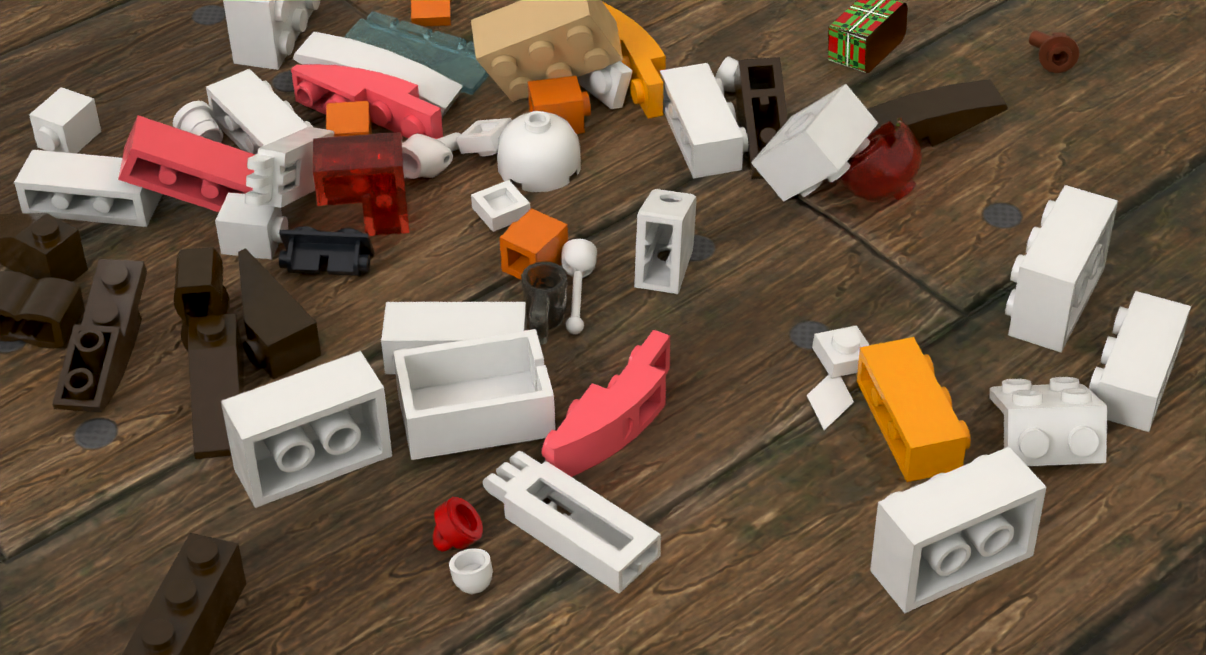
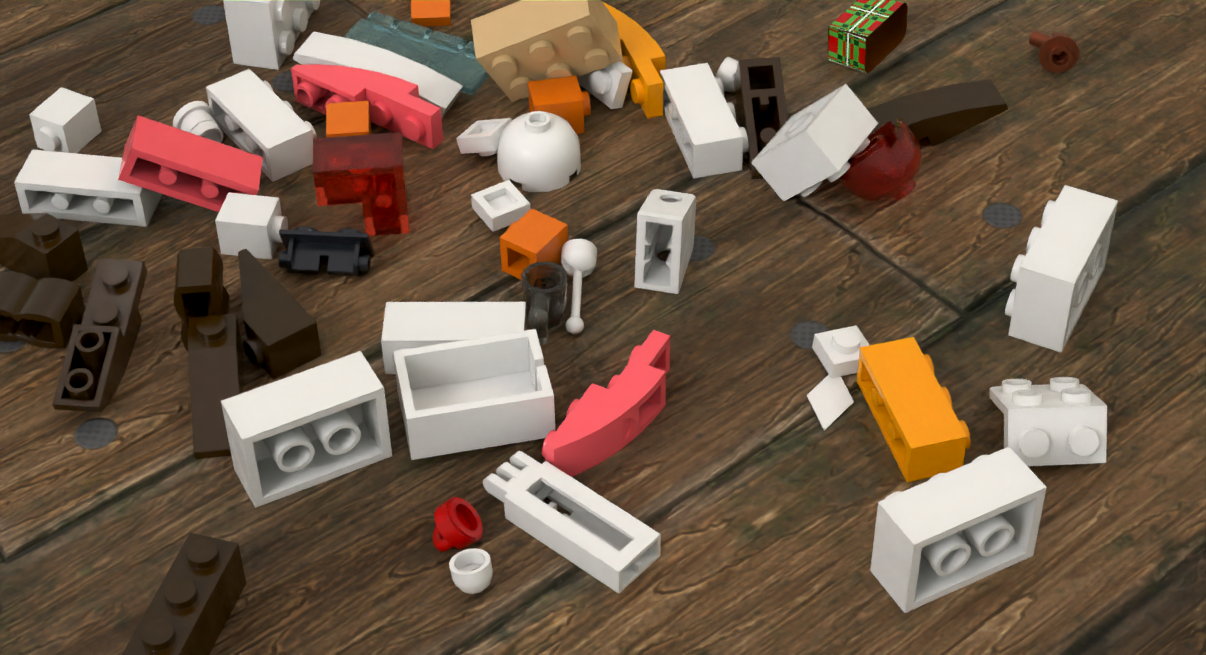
(275, 183): white hinge -> none
(427, 155): white piece -> none
(1140, 359): white brick -> none

